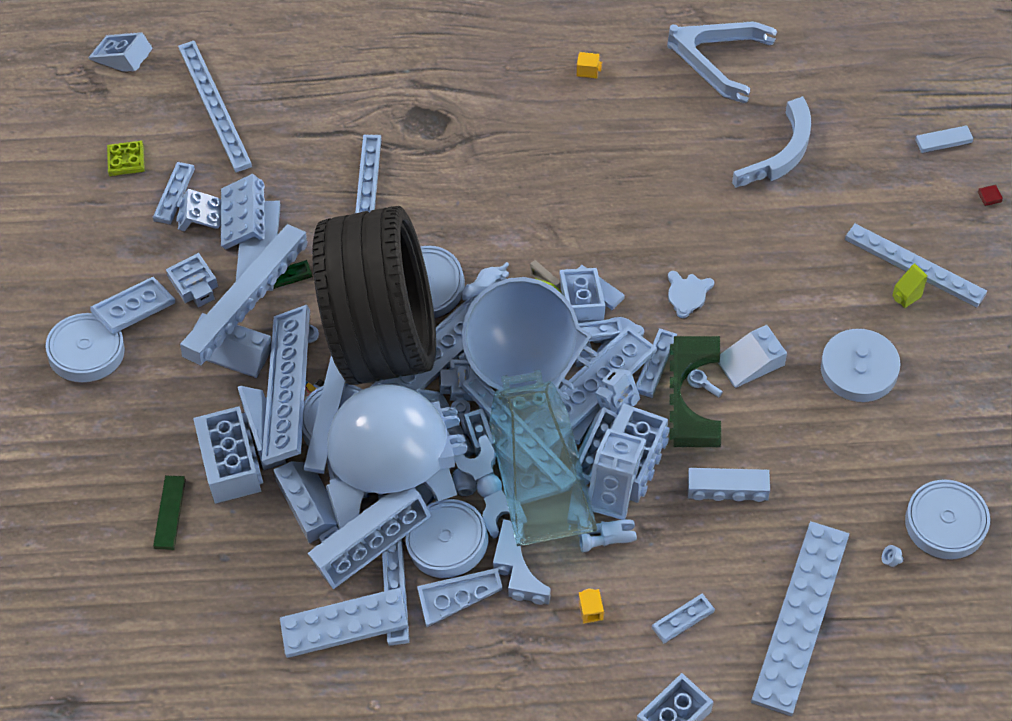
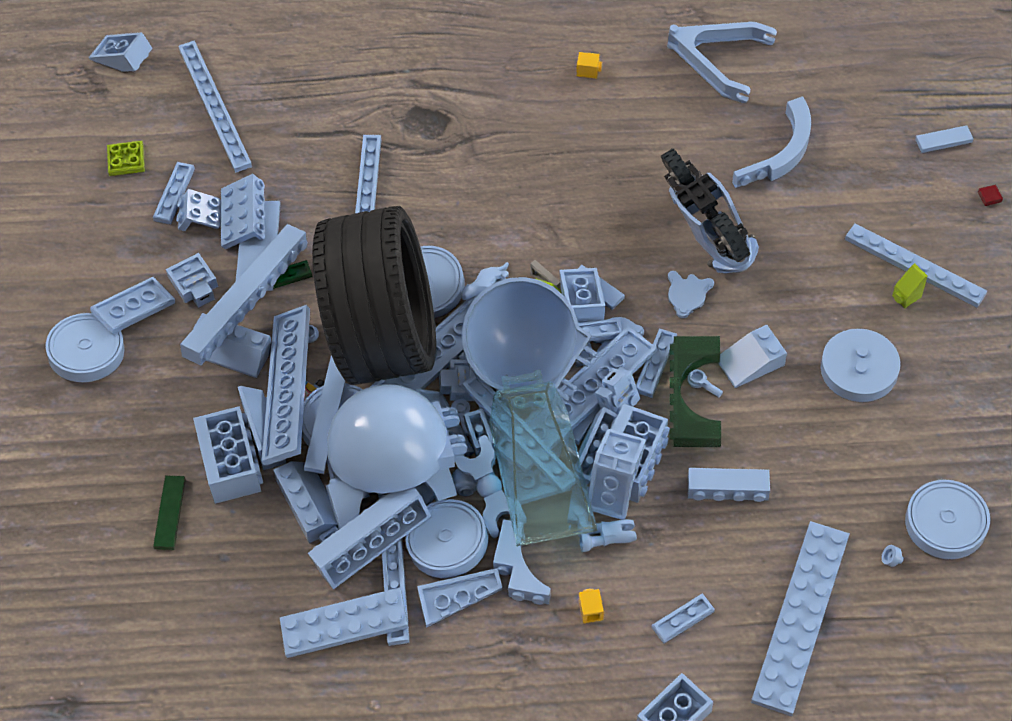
(700, 193): none -> piece

